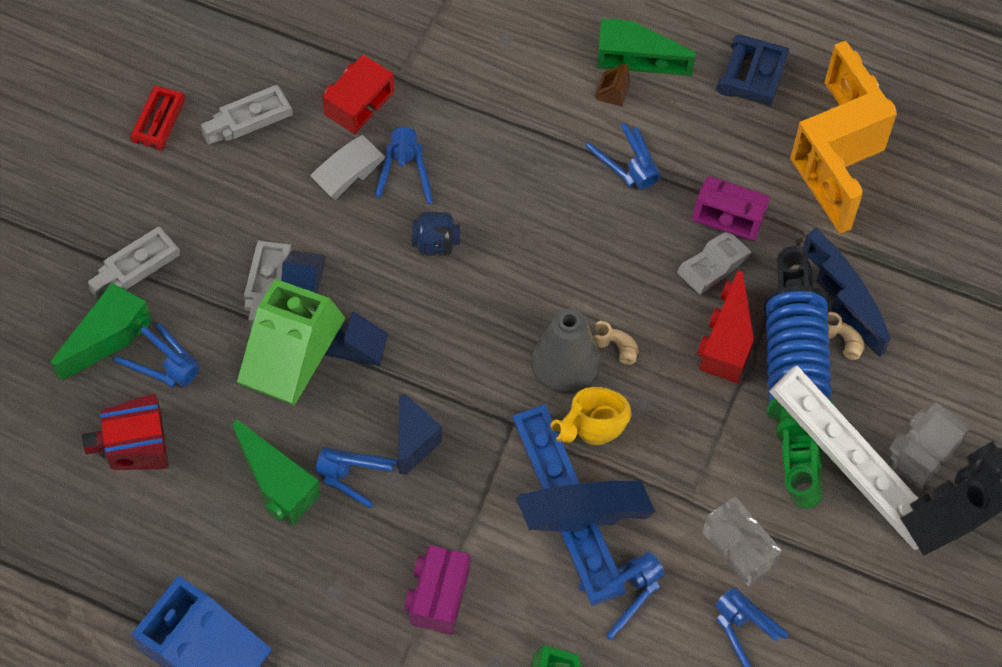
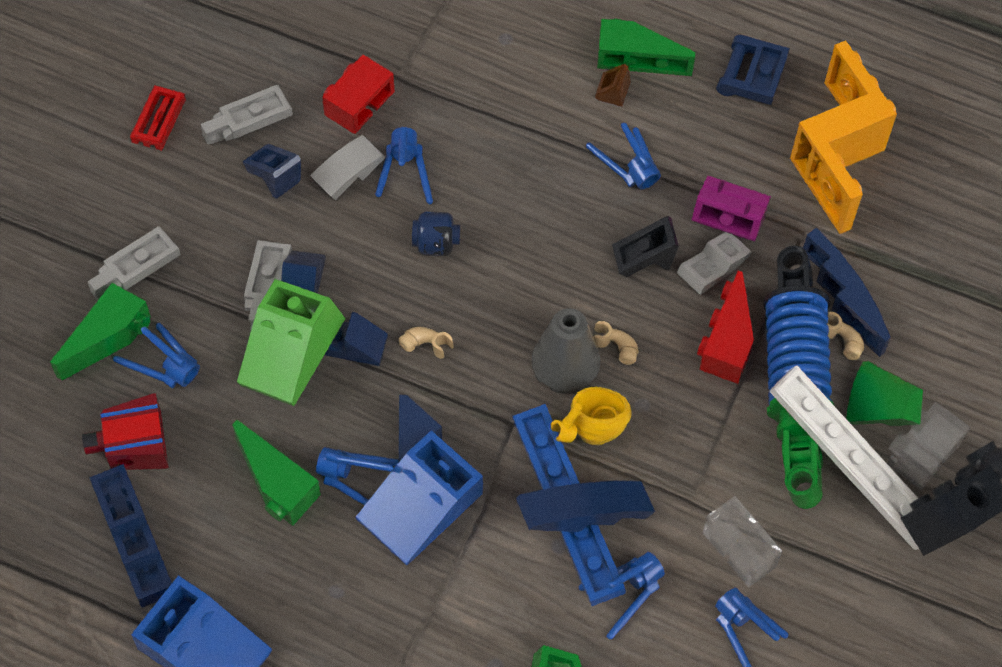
(131, 534): none -> dark blue slope
(277, 167): none -> dark blue slope
(420, 335): none -> tan arm
(421, 498): none -> slope
(438, 590): magenta brick -> none
(647, 246): none -> black slope
(883, 398): none -> green slope

